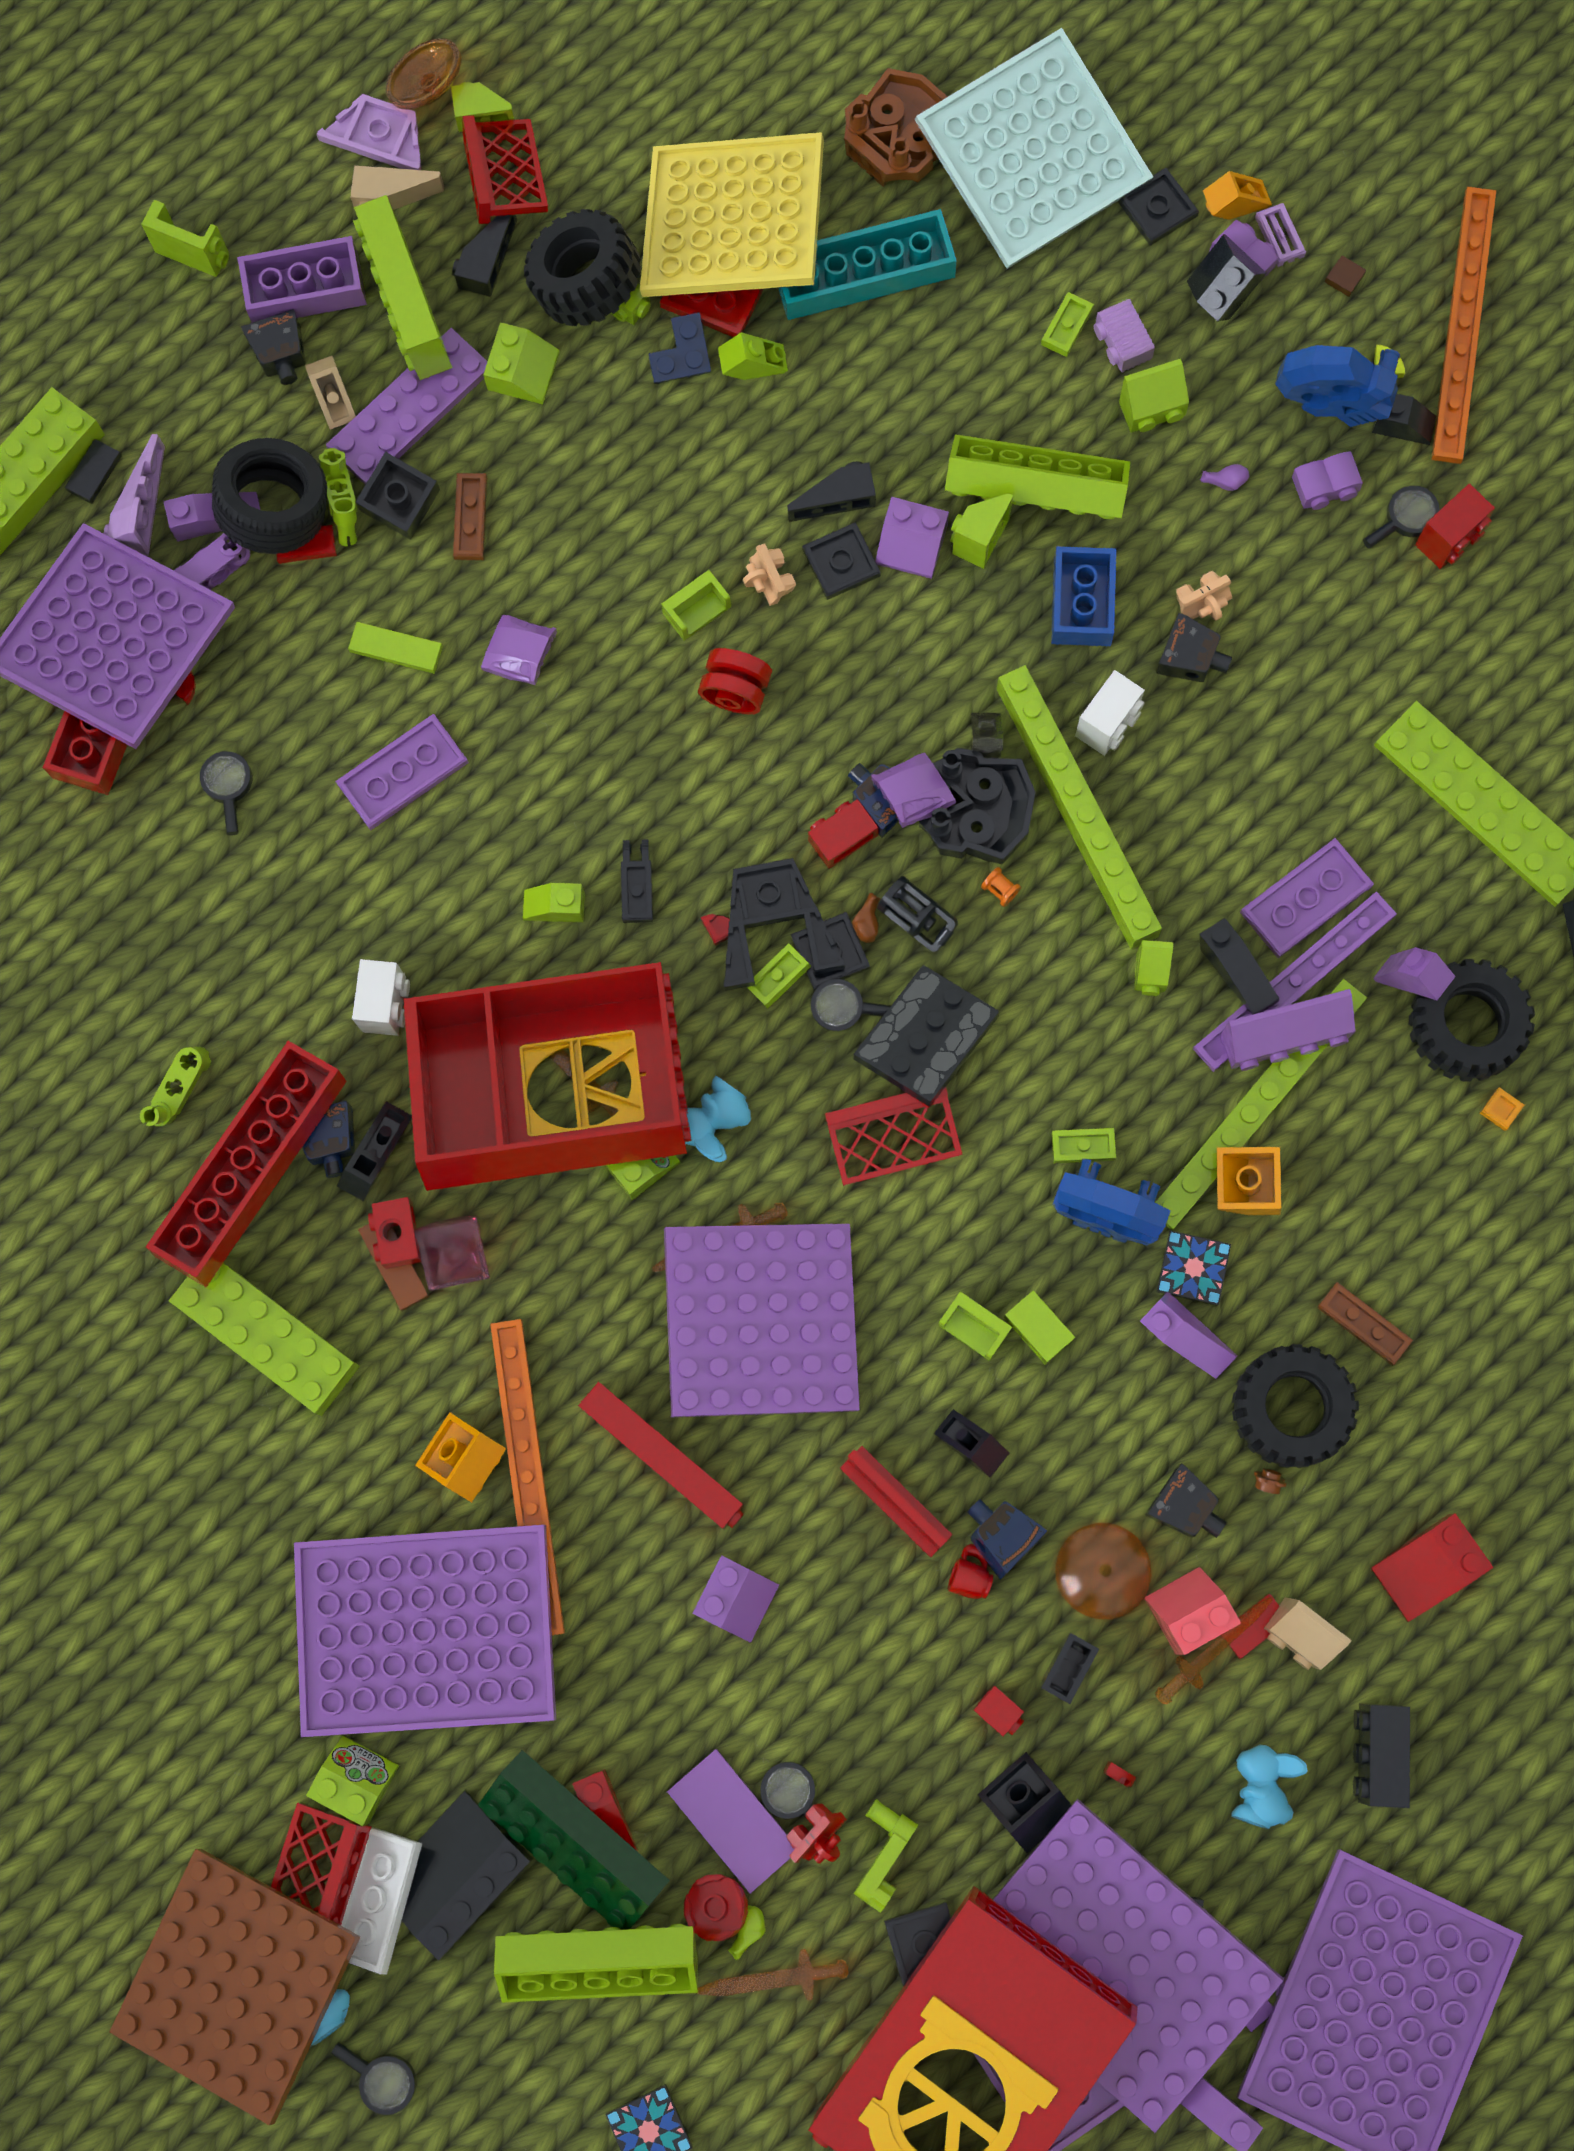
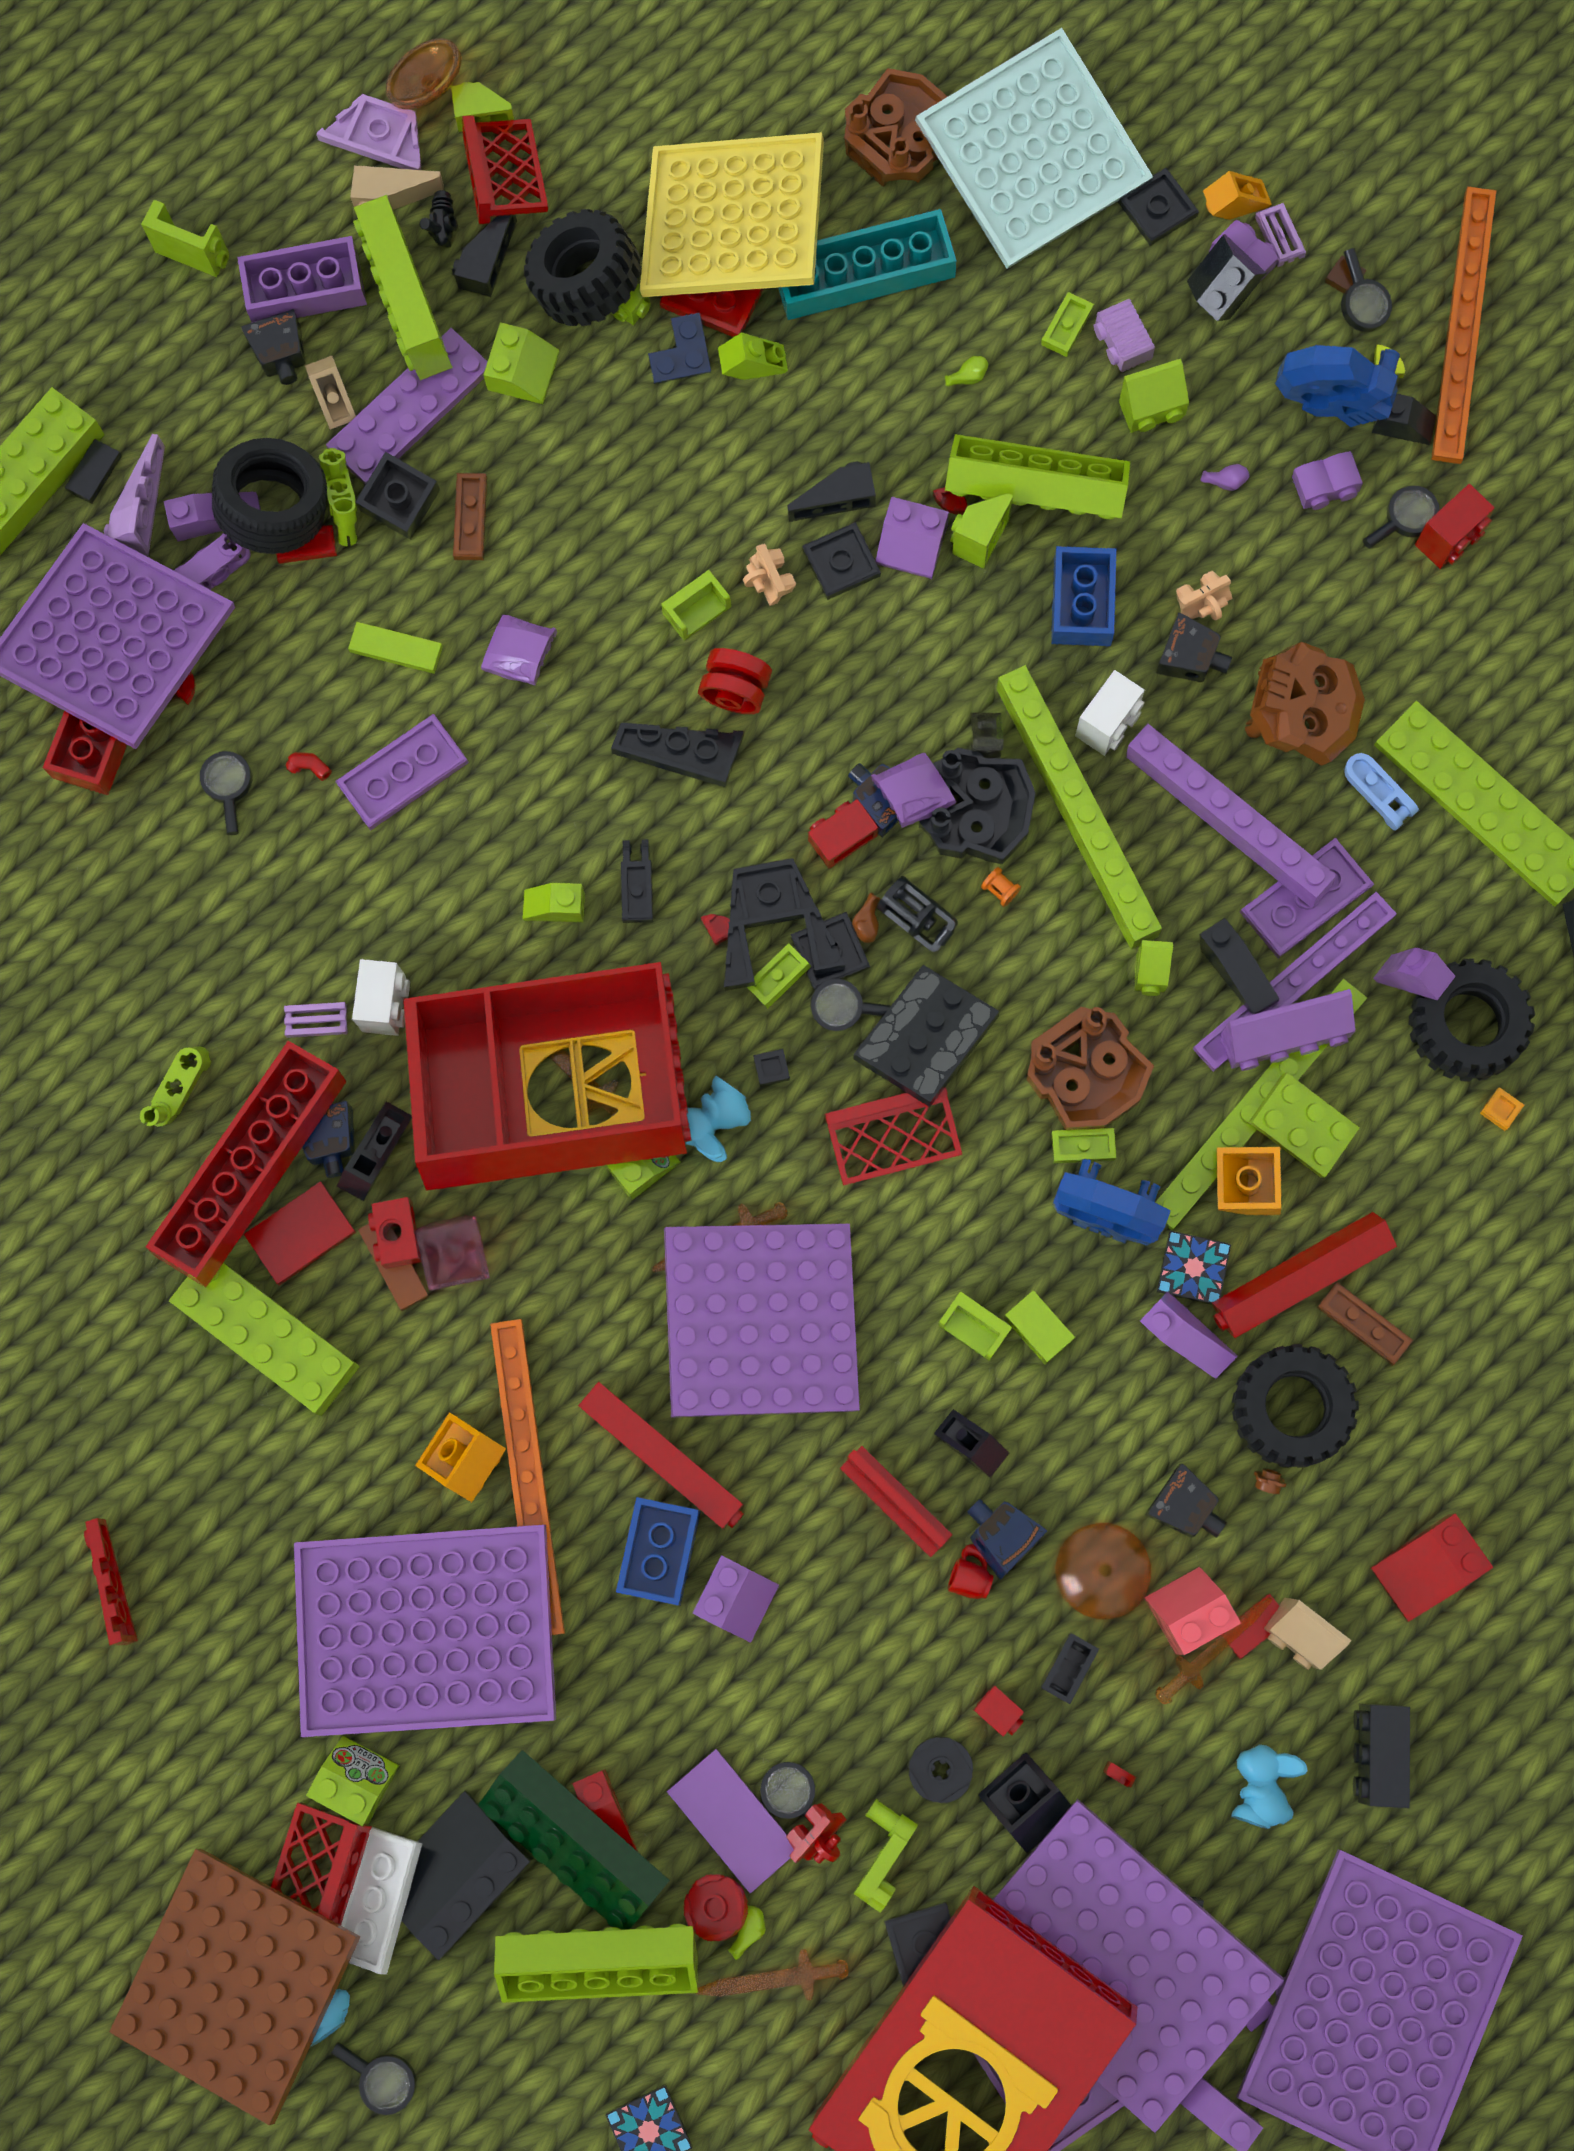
(110, 1586): none -> red wing
(289, 1020): none -> lavender tile
(299, 1233): none -> red tile
(302, 760): none -> red arm
(441, 219): none -> black piece
(658, 1551): none -> blue brick
(691, 753): none -> black wing
(771, 1067): none -> black plate
(949, 501): none -> red tile
(959, 1773): none -> black plate
(970, 373): none -> lime animal
(1102, 1089): none -> dark orange brick
(1230, 816): none -> medium lavender brick
(1303, 1275): none -> red brick
(1304, 1125): none -> lime plate
(1330, 709): none -> dark orange brick
(1366, 302): none -> piece
(1379, 789): none -> light blue plate

